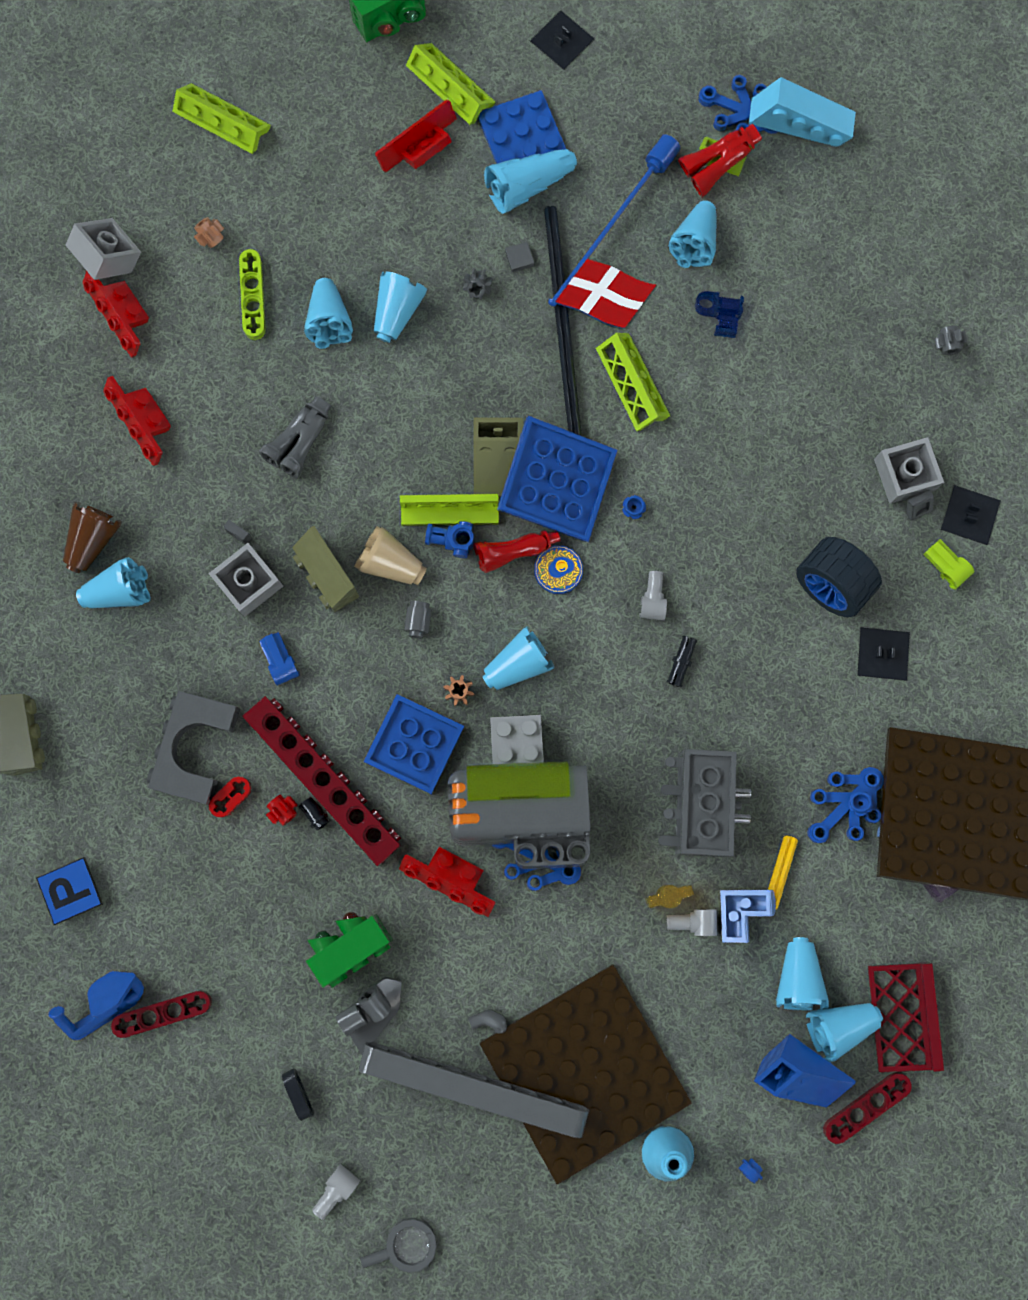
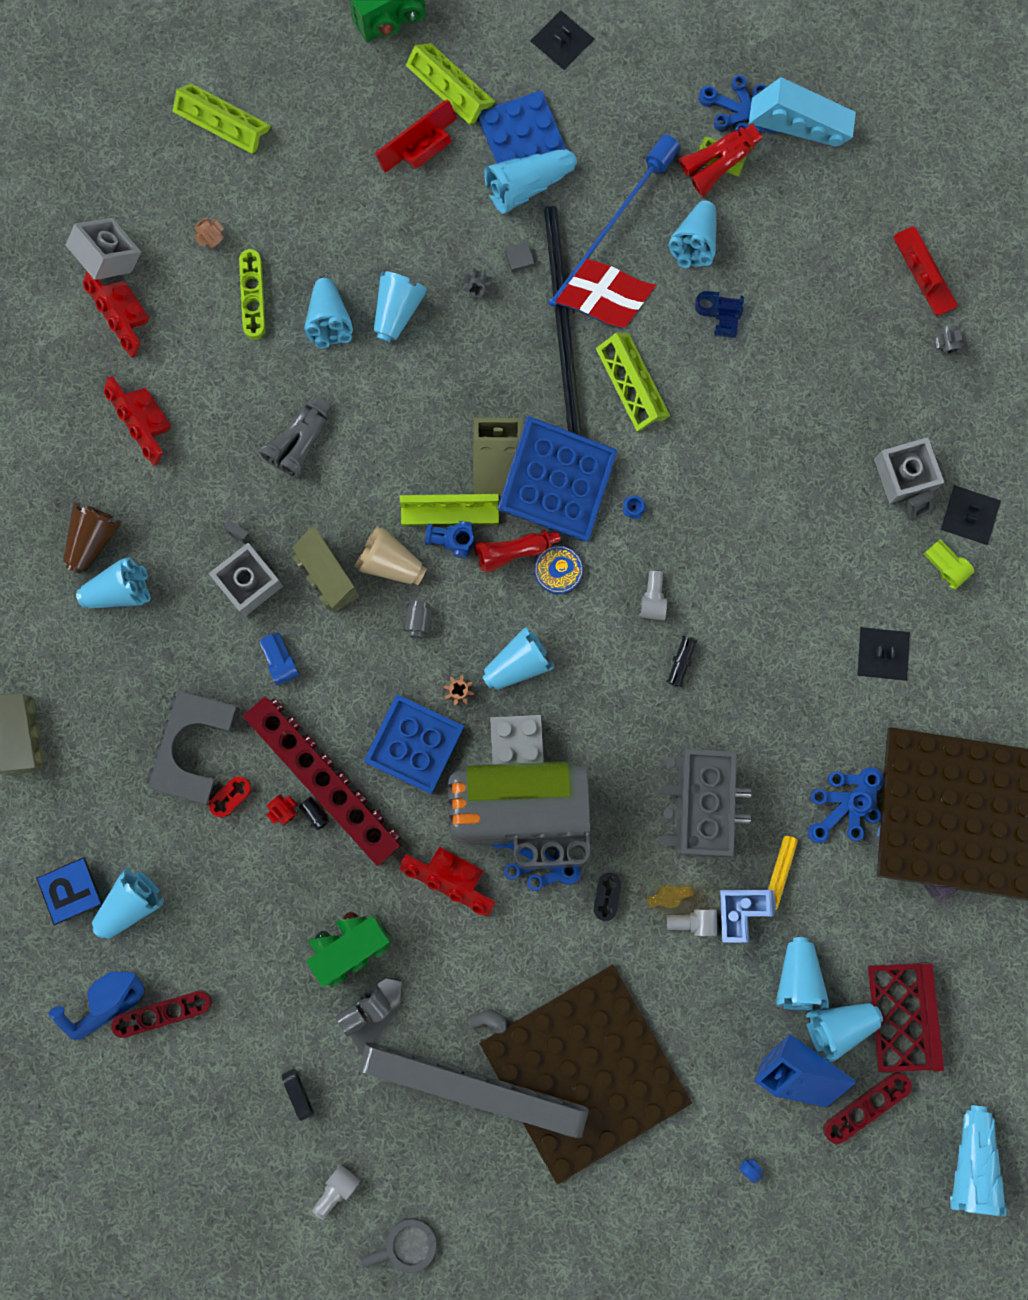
(126, 904): none -> medium azure cone
(613, 898): none -> black beam
(662, 1147): medium azure cone -> none
(839, 576): black wheel -> none
(925, 271): none -> red bracket
(978, 1175): none -> medium azure cone

